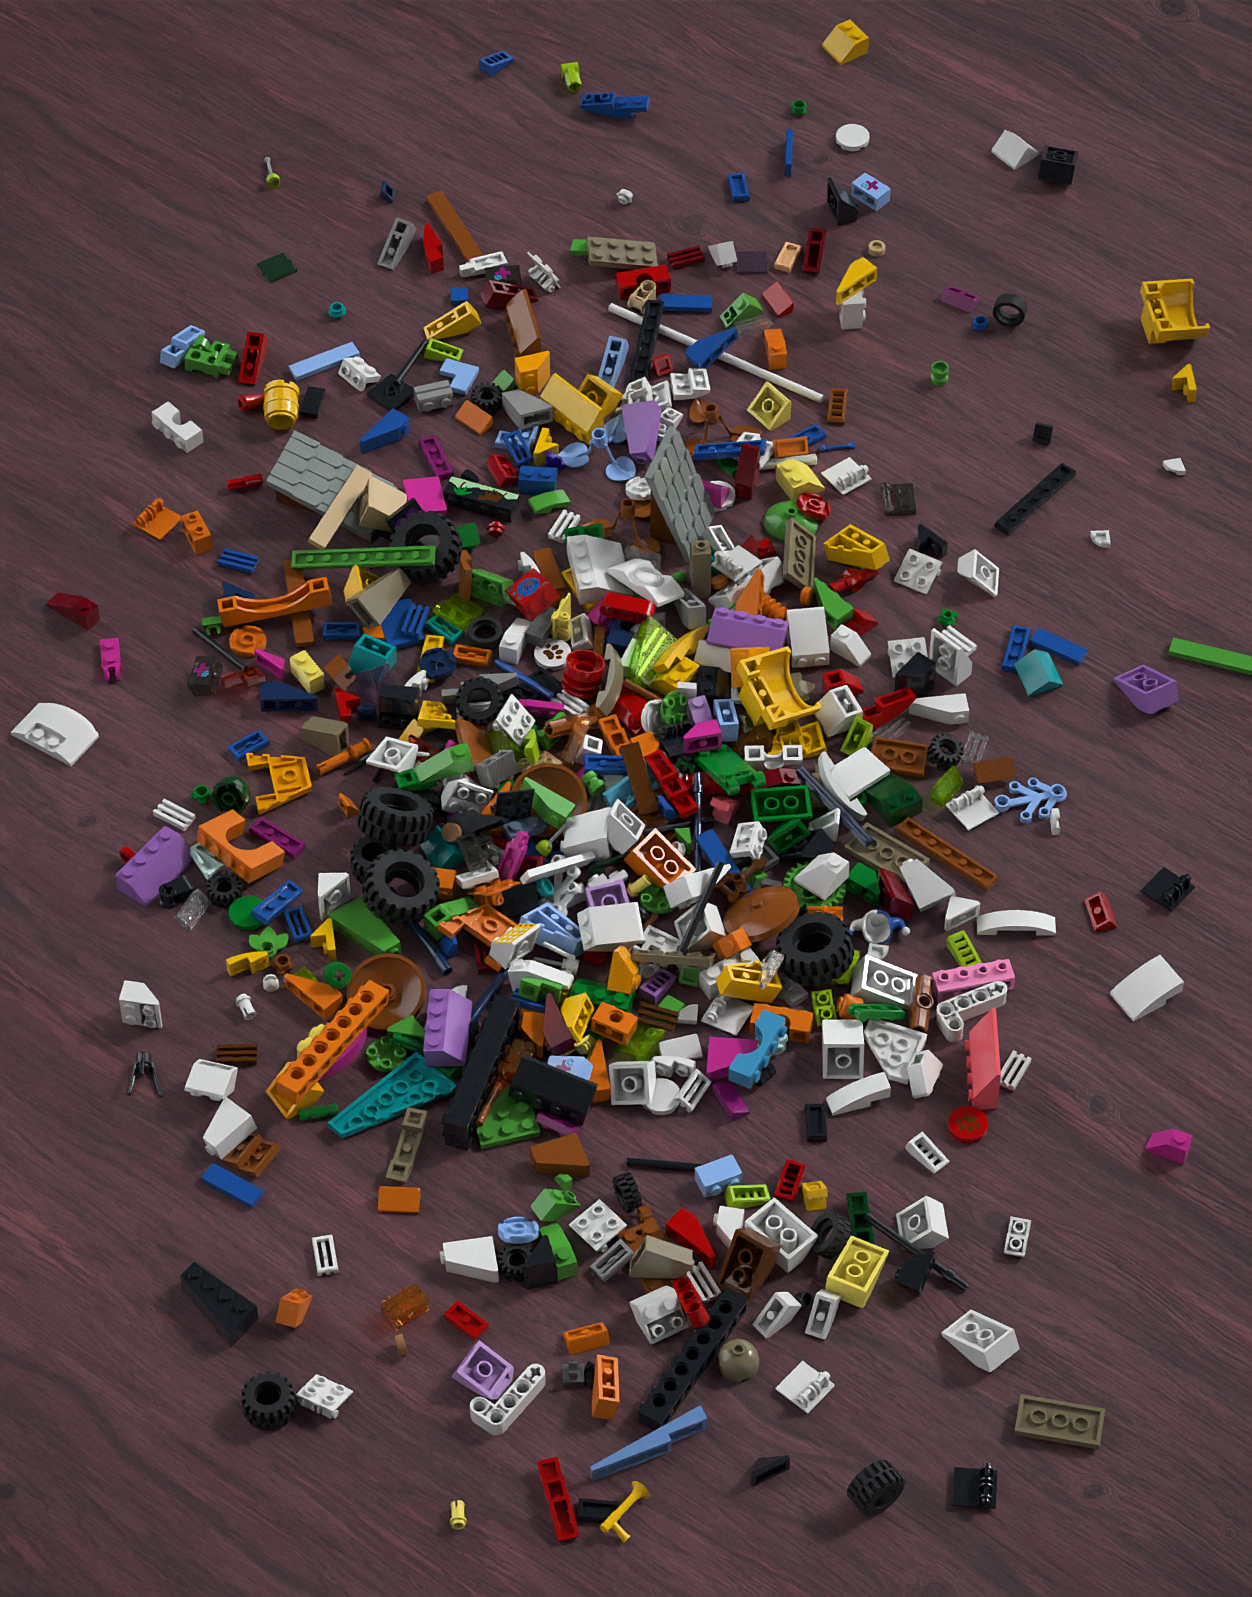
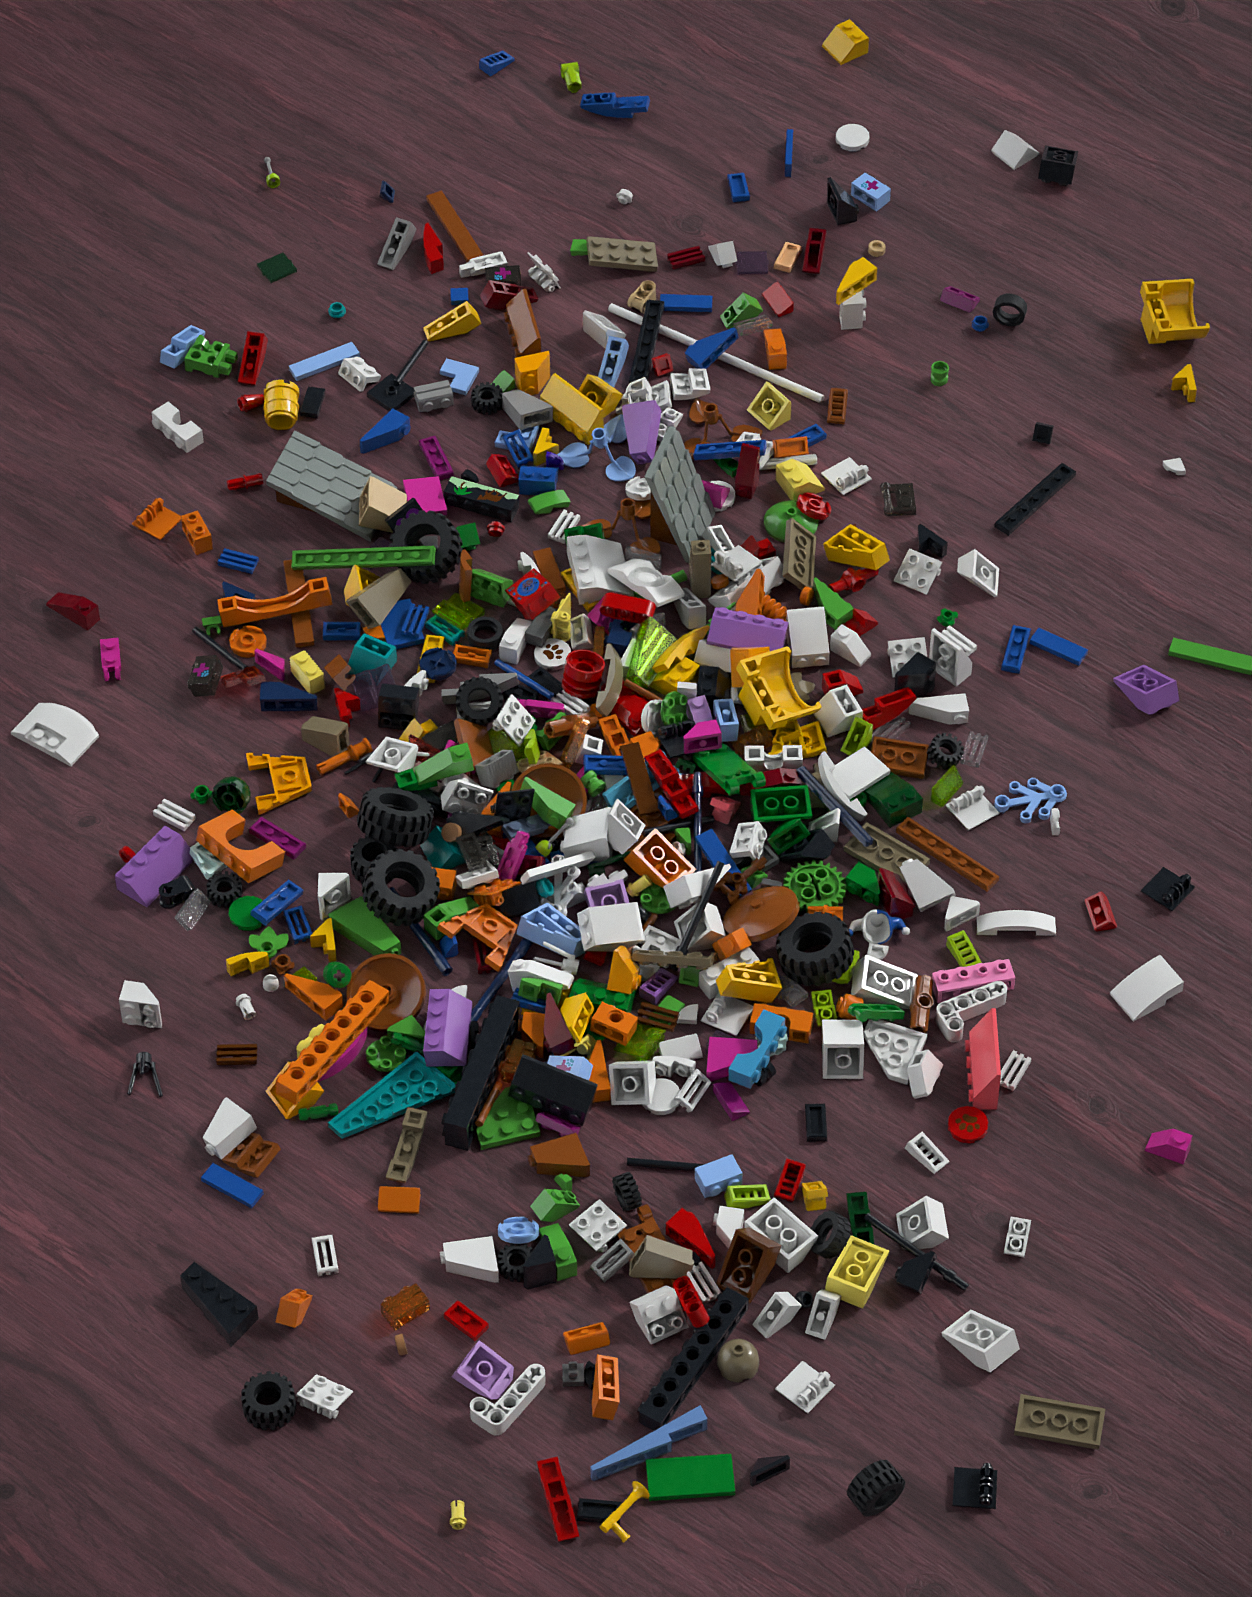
(211, 1080): white slope -> none
(250, 747): blue tile -> none
(339, 508): tan tile -> none
(367, 713): dark blue slope -> none
(435, 715): yellow wing -> none
(437, 351): lime slope -> none
(474, 417): orange slope -> none
(514, 943): white slope -> none
(600, 328): none -> white slope
(629, 281): red arch -> none
(690, 1477): none -> green tile
(769, 967): clear slope -> none
(798, 107): green plate -> none
(824, 874): white slope -> none
(851, 445): blue hinge -> none
(859, 1094): white slope -> none
(993, 769): dark orange hinge -> none
(1037, 672): teal slope -> none
(1101, 538): white tile -> none

